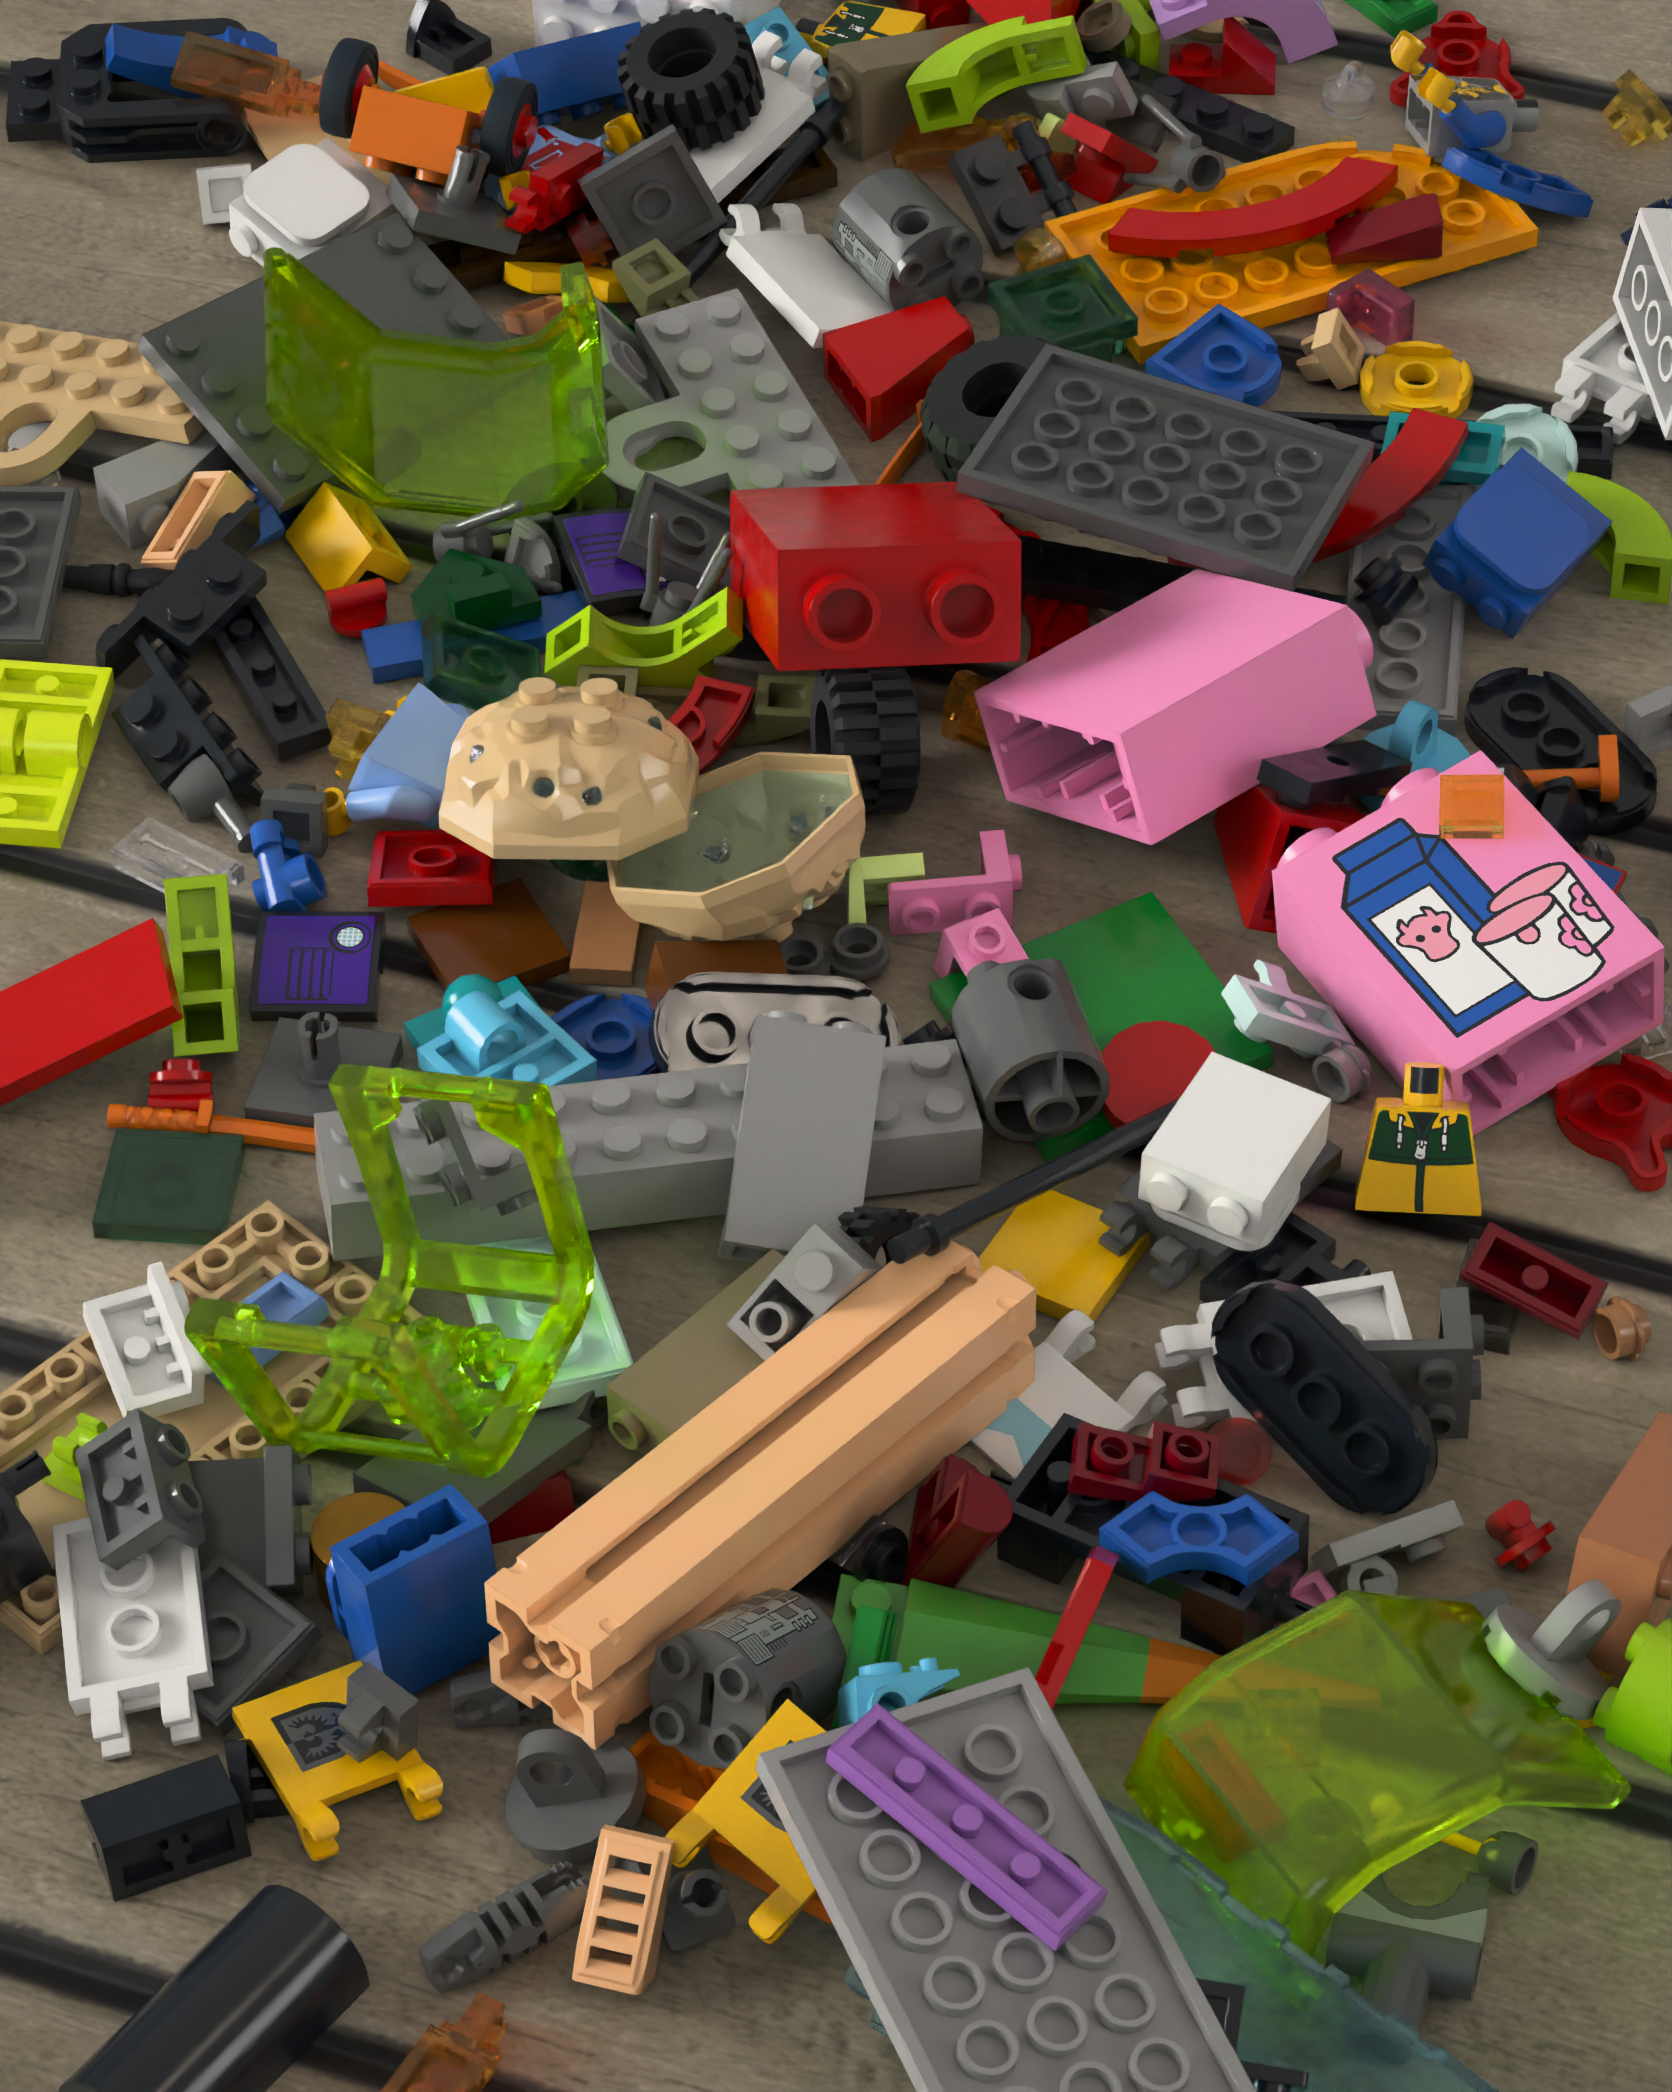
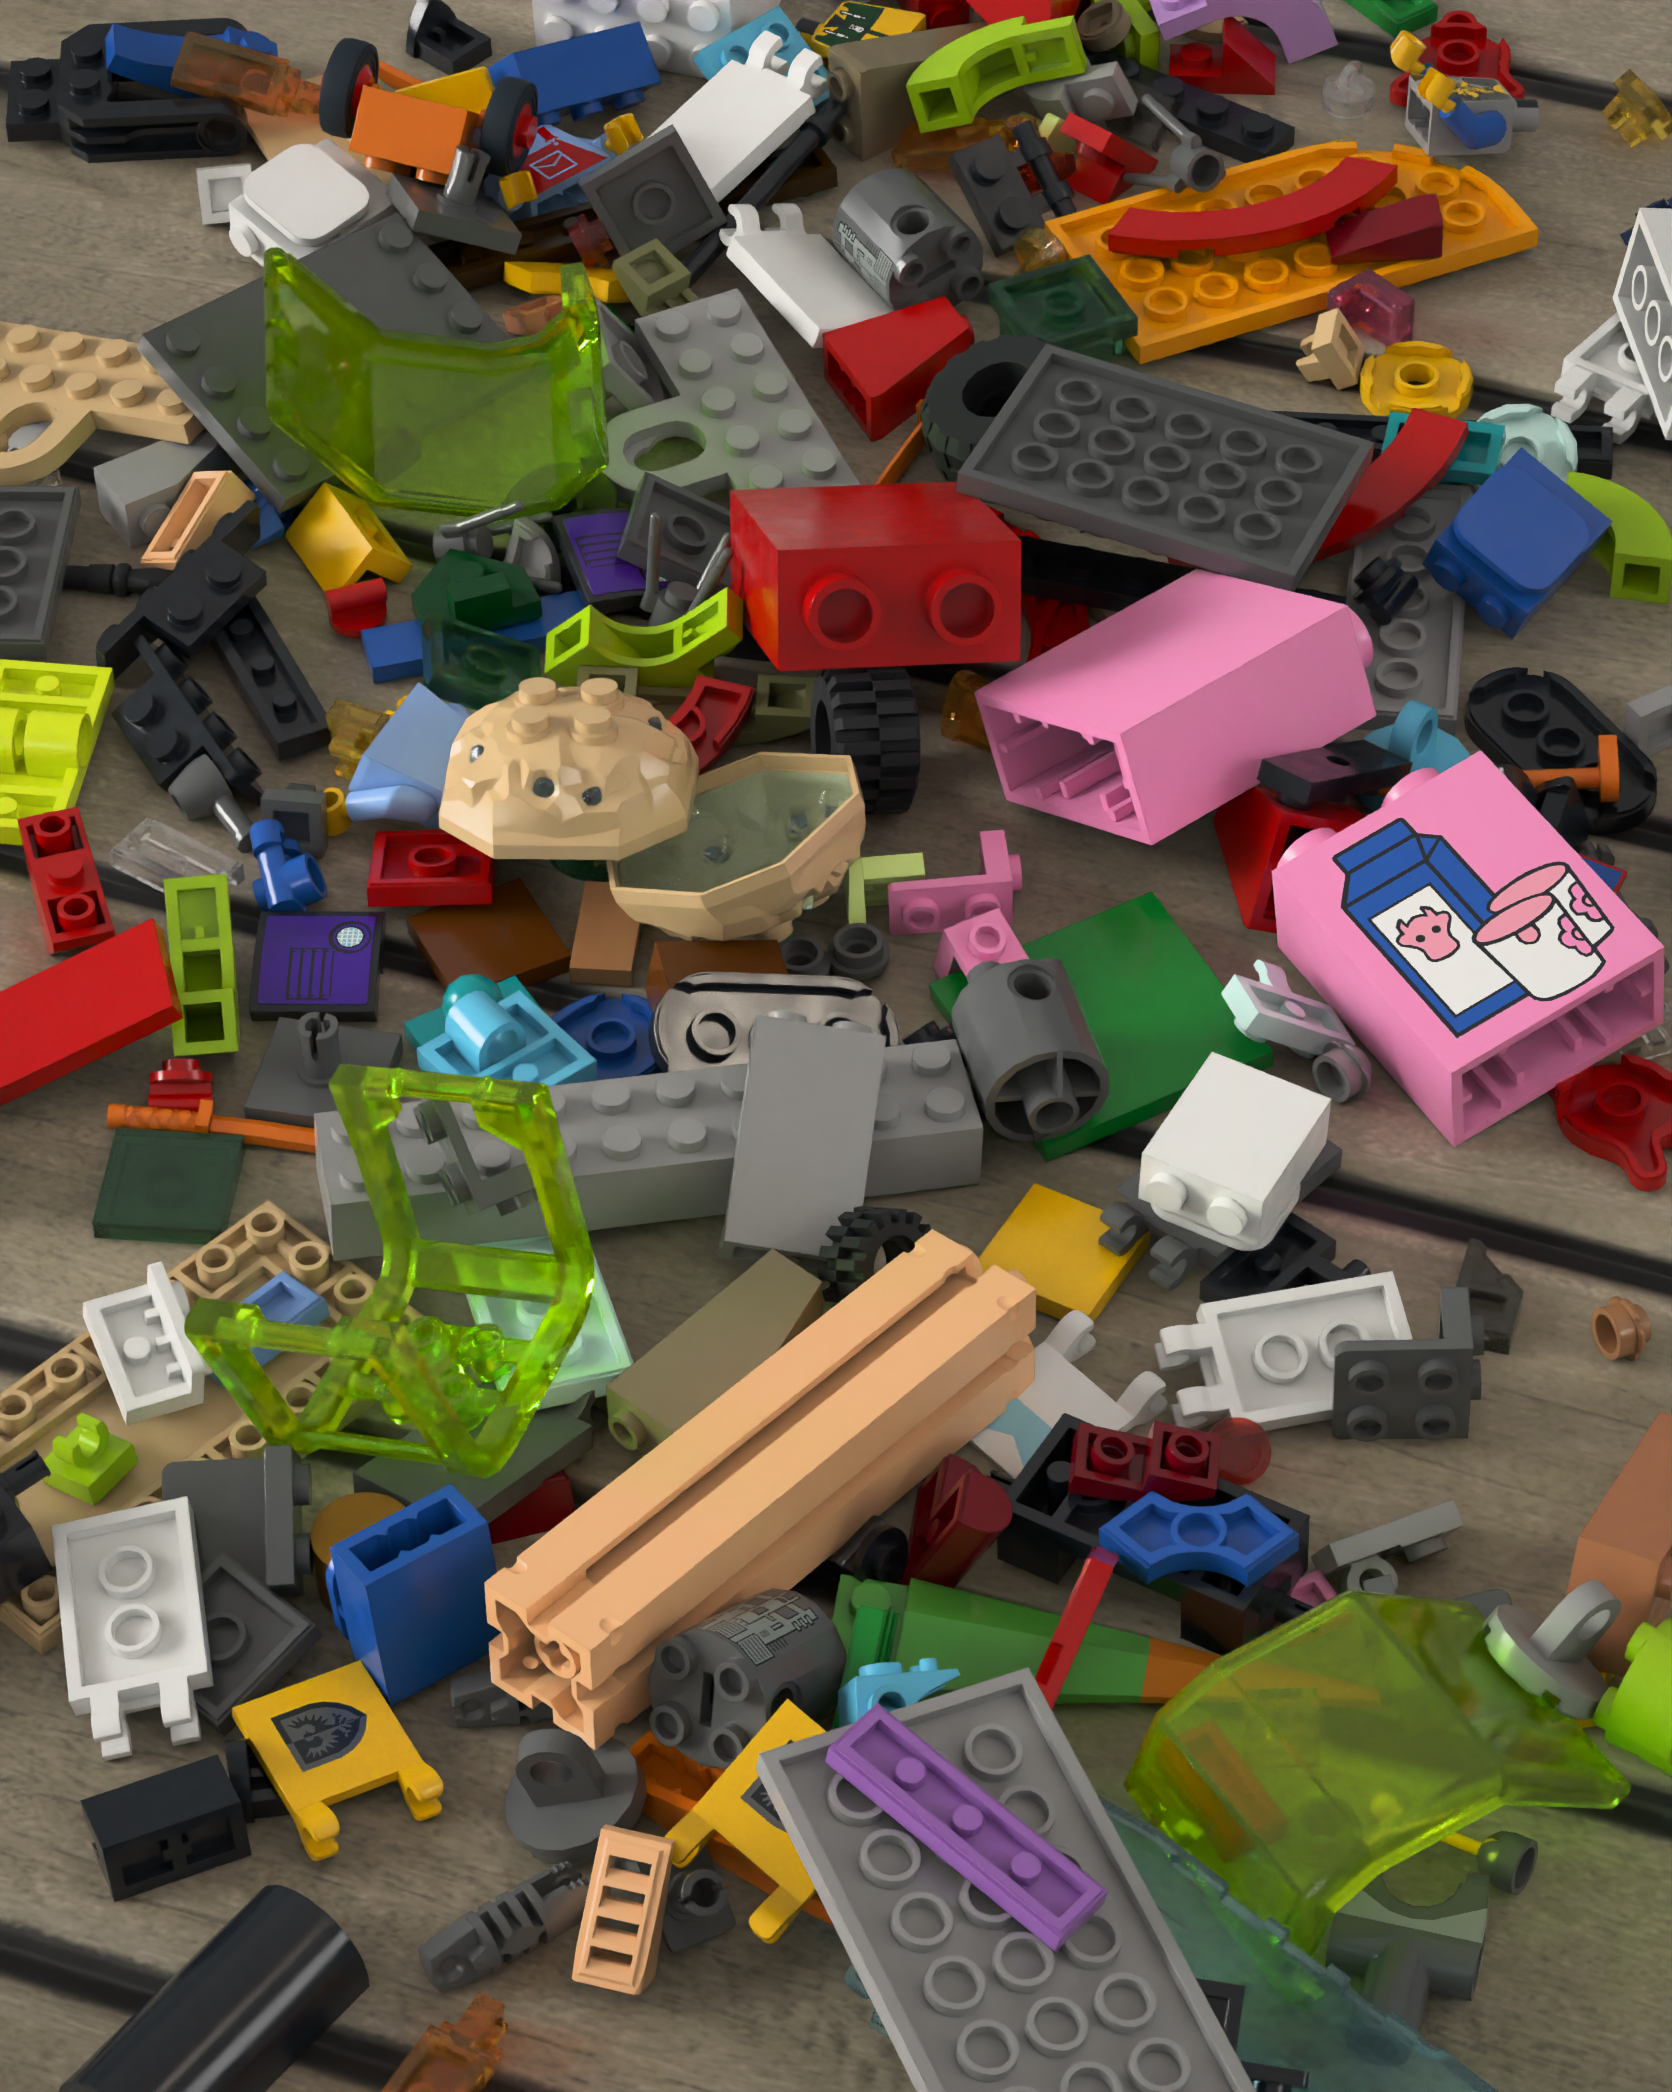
(65, 881): none -> red slope
(139, 1489): dark grey bracket -> none
(377, 1716): dark grey tile -> none
(554, 189): red plate -> none
(693, 75): black tyre -> none
(802, 1288): light grey slope -> none
(932, 1233): black bar -> none
(1150, 1068): red tile -> none
(1222, 357): blue tile -> none
(1324, 1397): black tile -> none
(1420, 1151): torso -> none
(1472, 806): clear yellow tile -> none
(1518, 182): blue tile -> none
(1518, 1534): red plate -> none
(1534, 1280): dark red slope -> none

